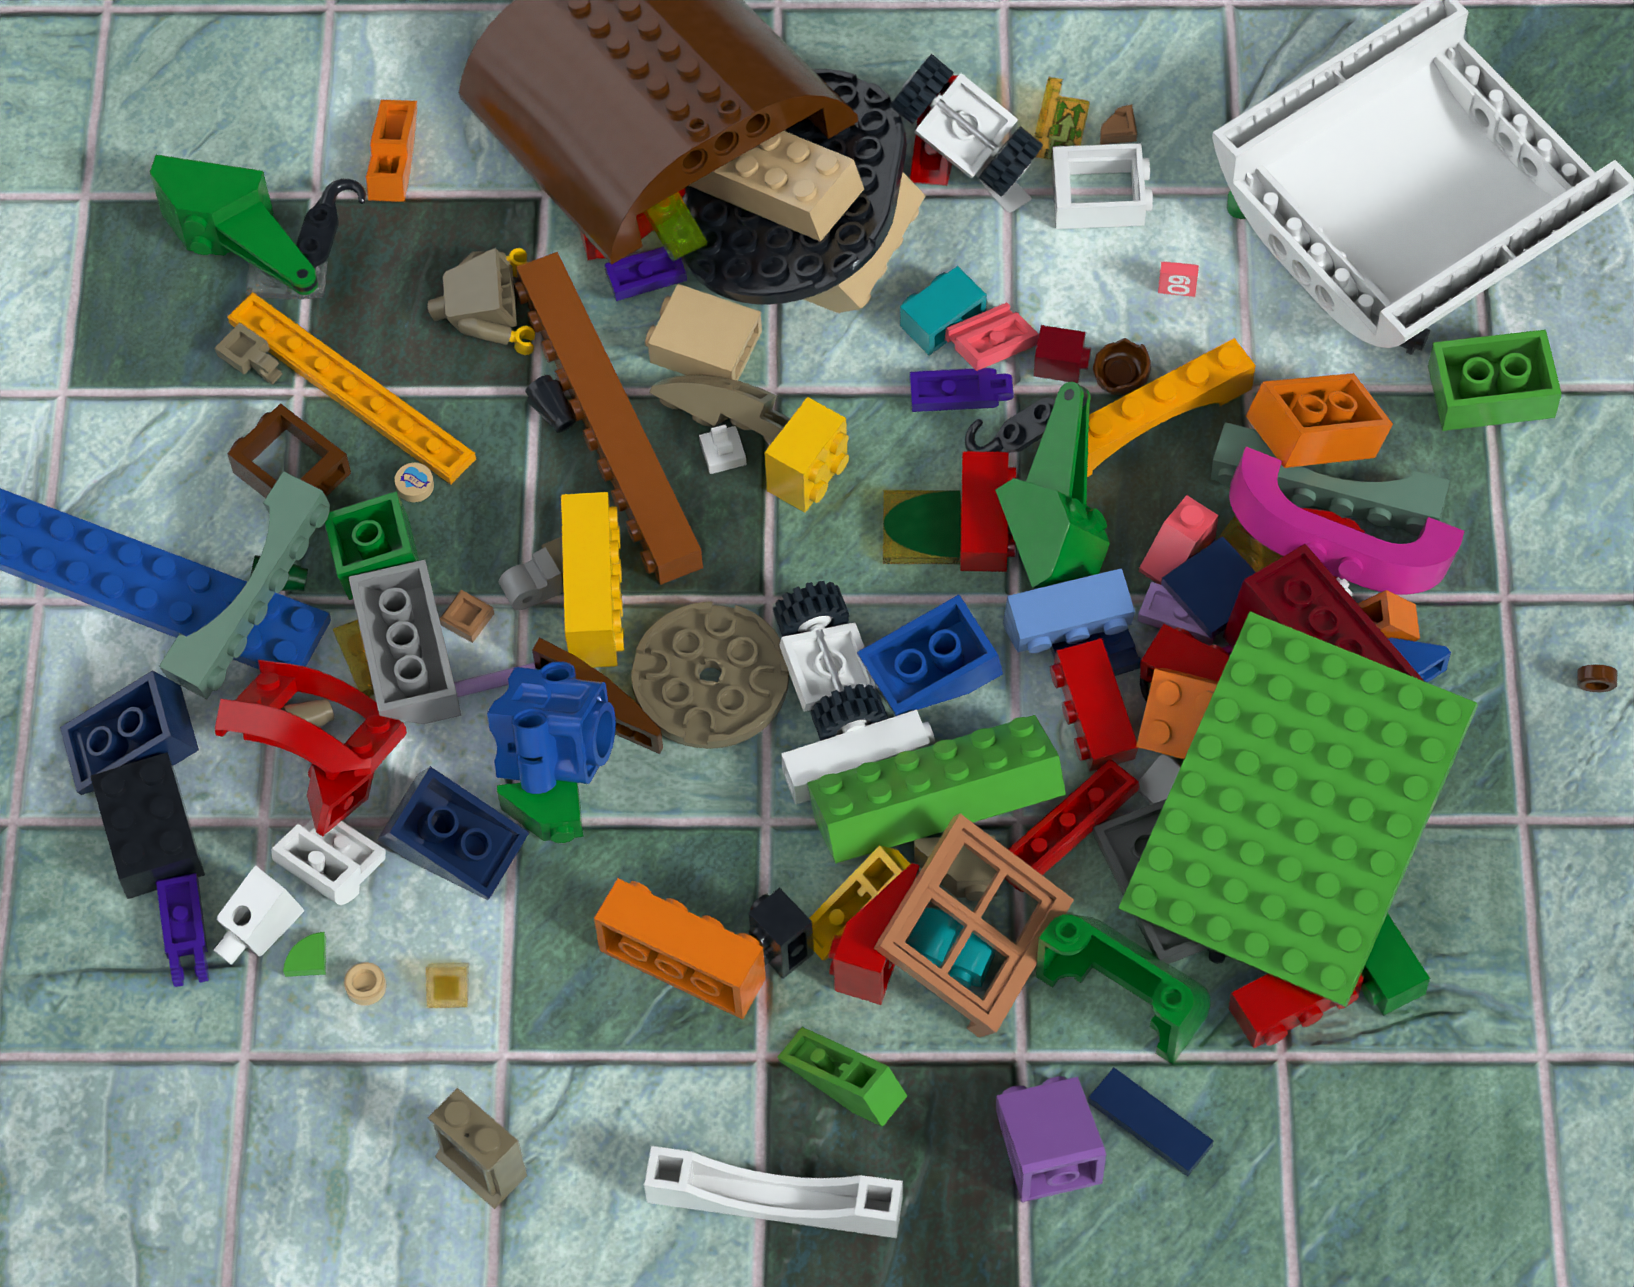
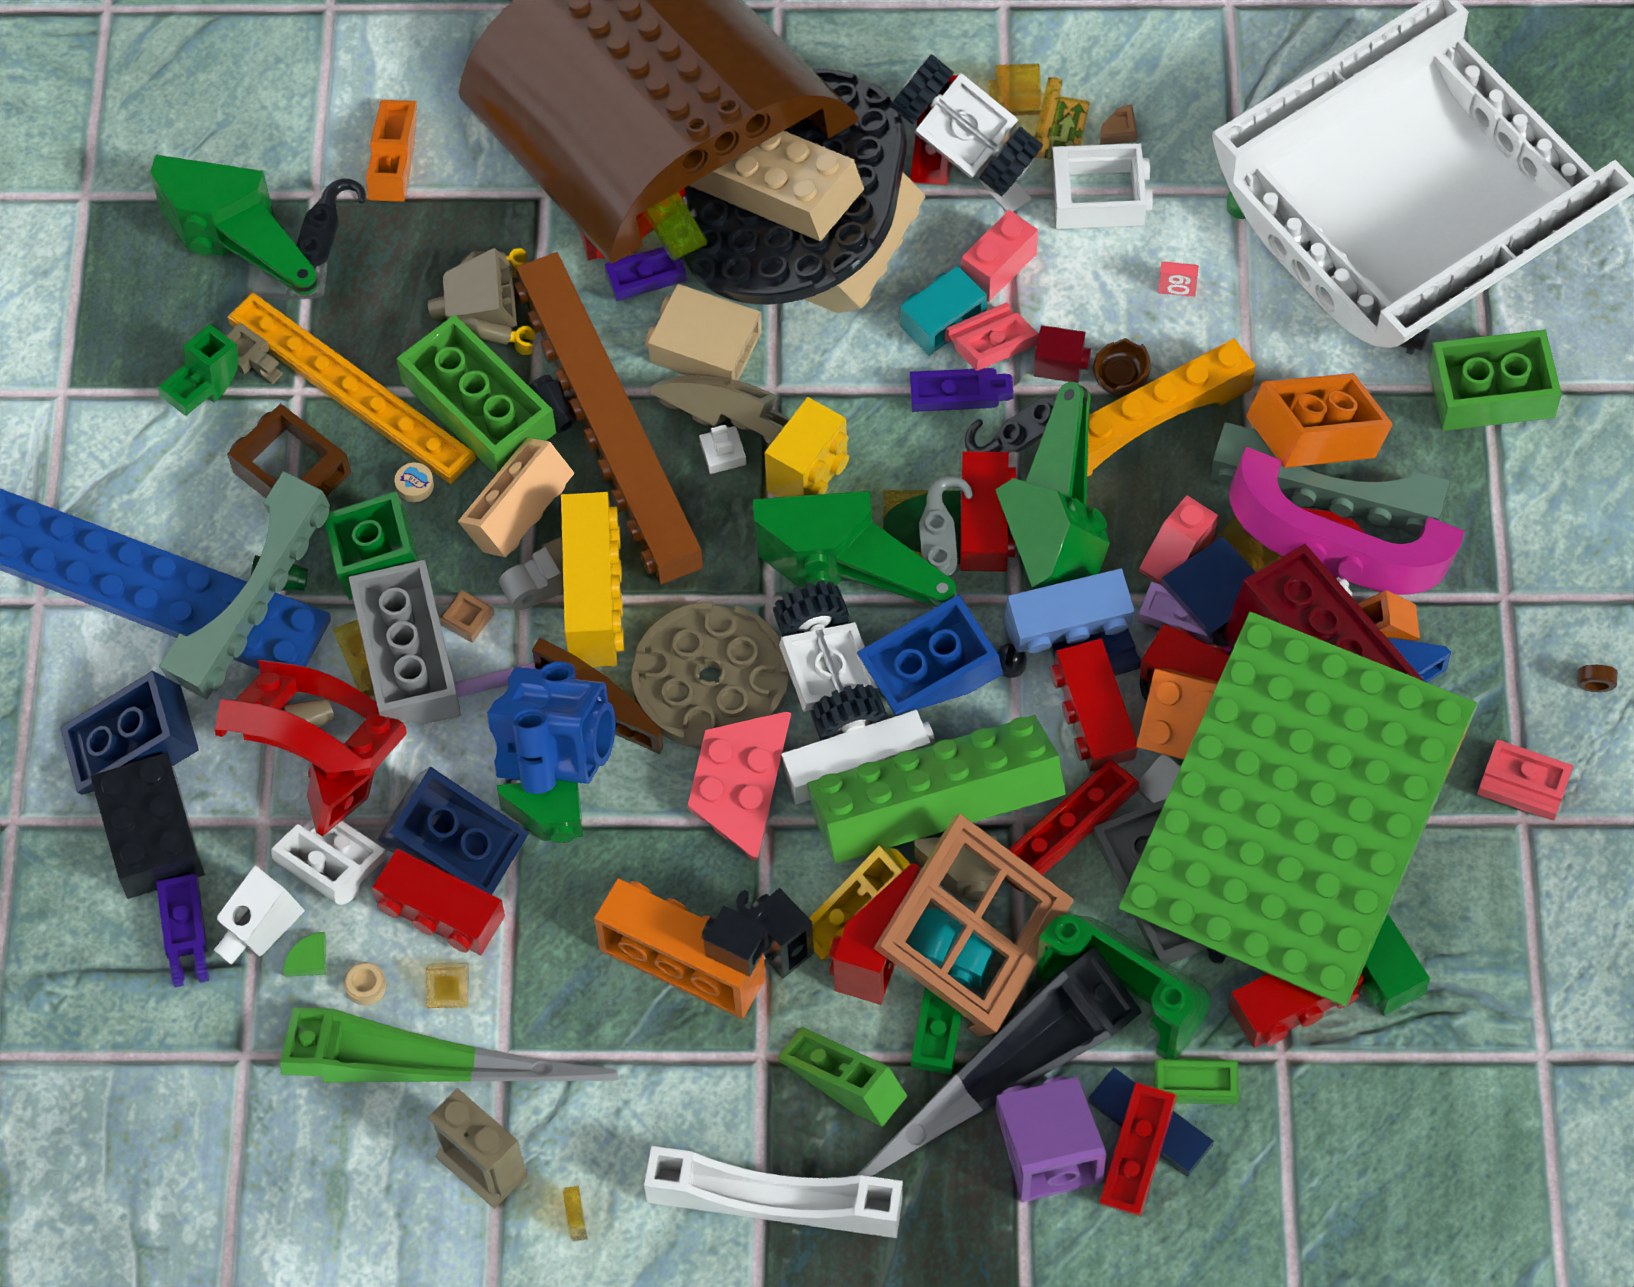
(207, 371): none -> green brick
(363, 1050): none -> bright green plate
(438, 903): none -> red brick
(474, 393): none -> bright green brick
(516, 497): none -> light nougat brick
(575, 1213): none -> clear yellow tile
(737, 936): none -> black brick
(738, 778): none -> coral wing
(835, 540): none -> green slope
(936, 1035): none -> green plate
(1001, 253): none -> coral brick
(1017, 88): none -> clear yellow brick
(1019, 661): none -> black hinge
(1057, 1023): none -> black plate
(1138, 1149): none -> red plate
(1198, 1080): none -> bright green tile
(1525, 780): none -> coral plate

